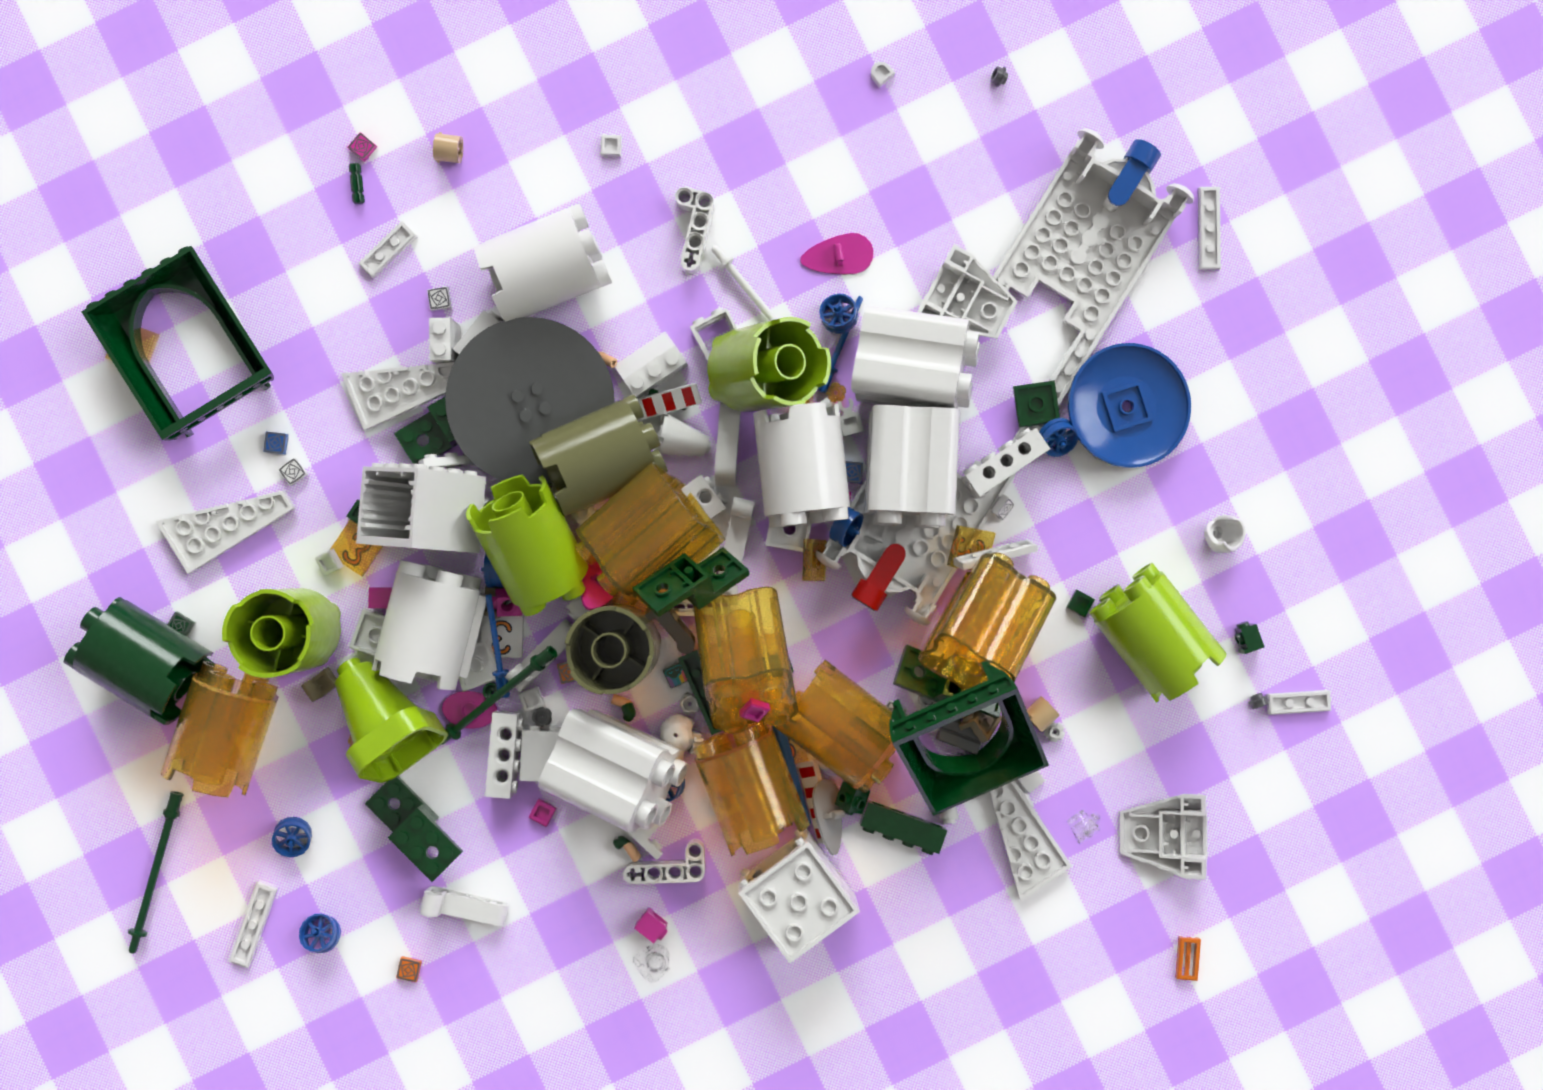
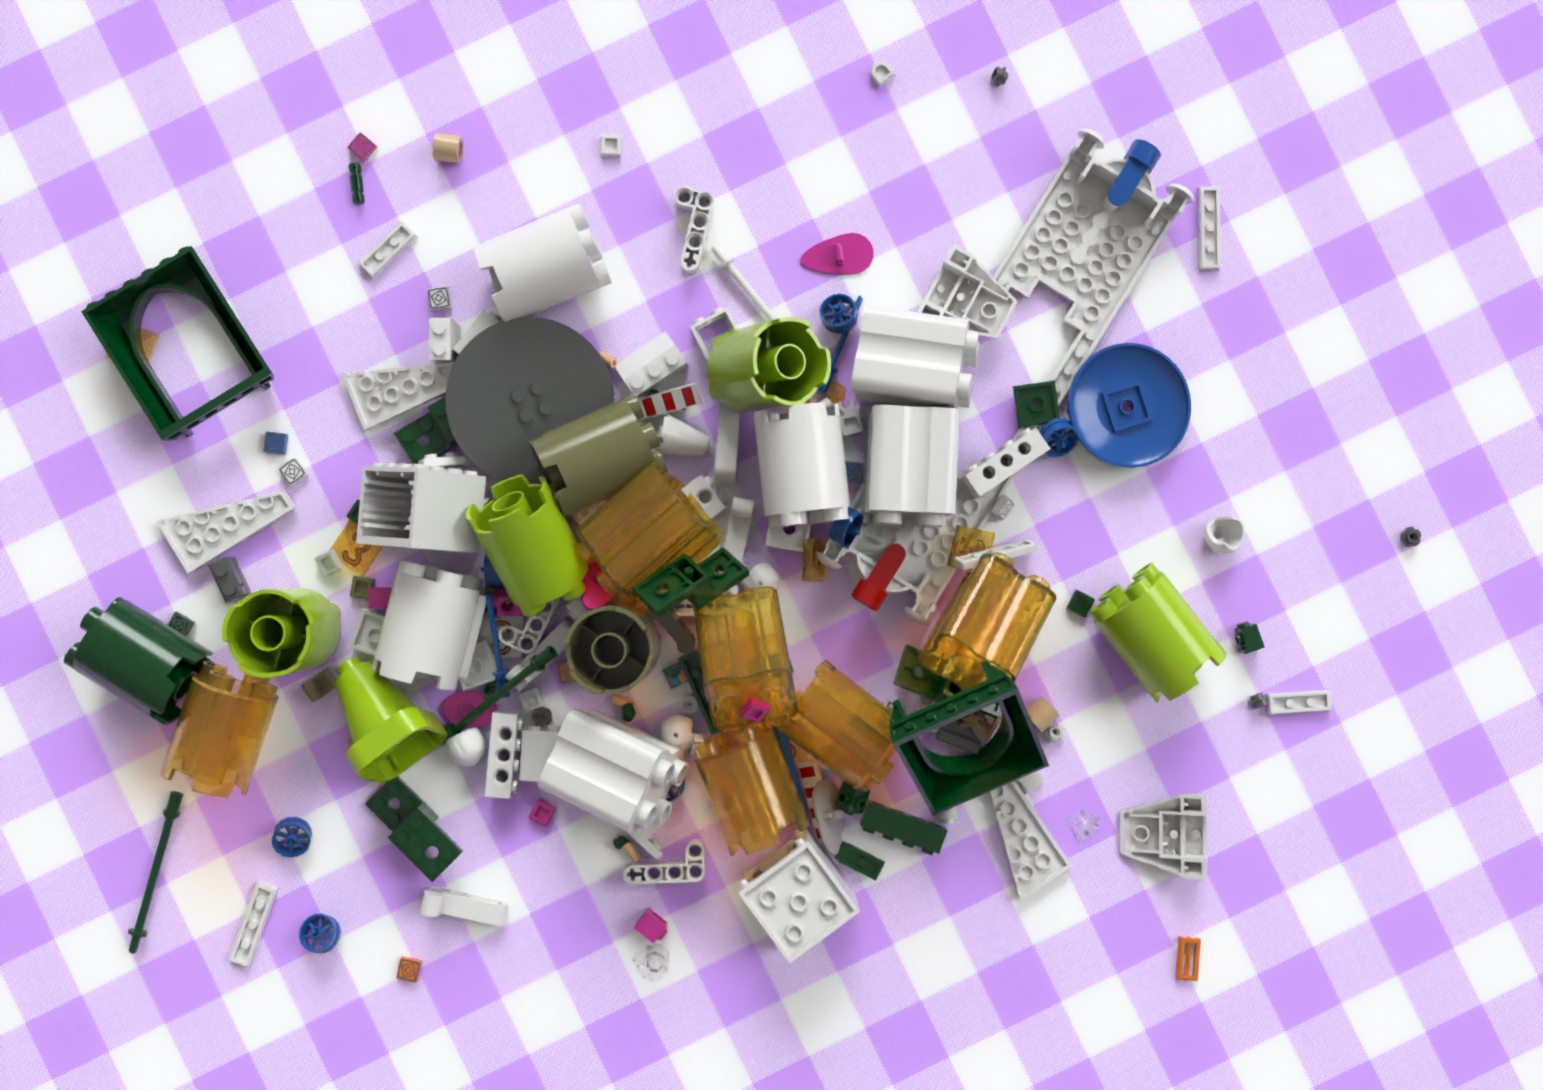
(230, 579): none -> dark grey brick
(360, 586): none -> olive tile
(466, 747): none -> white piece
(527, 632): none -> white beam
(764, 573): none -> white piece
(859, 860): none -> dark green hinge
(1405, 537): none -> dark grey plate

